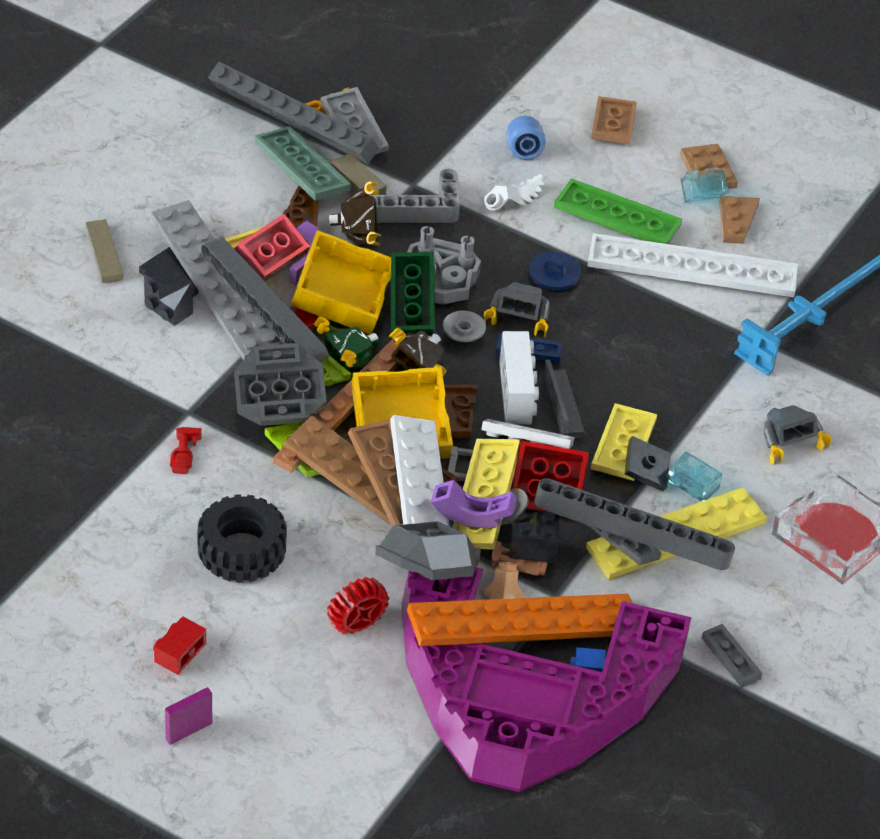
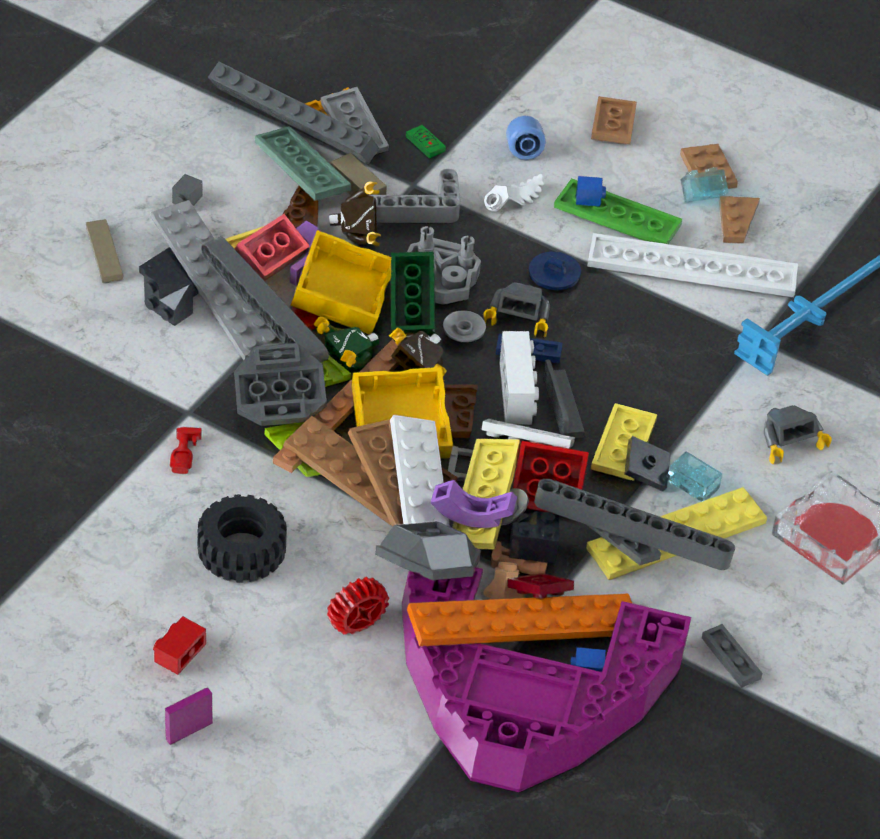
(187, 189): none -> dark grey brick
(425, 141): none -> green tile
(540, 585): none -> dark red plate
(590, 191): none -> blue brick

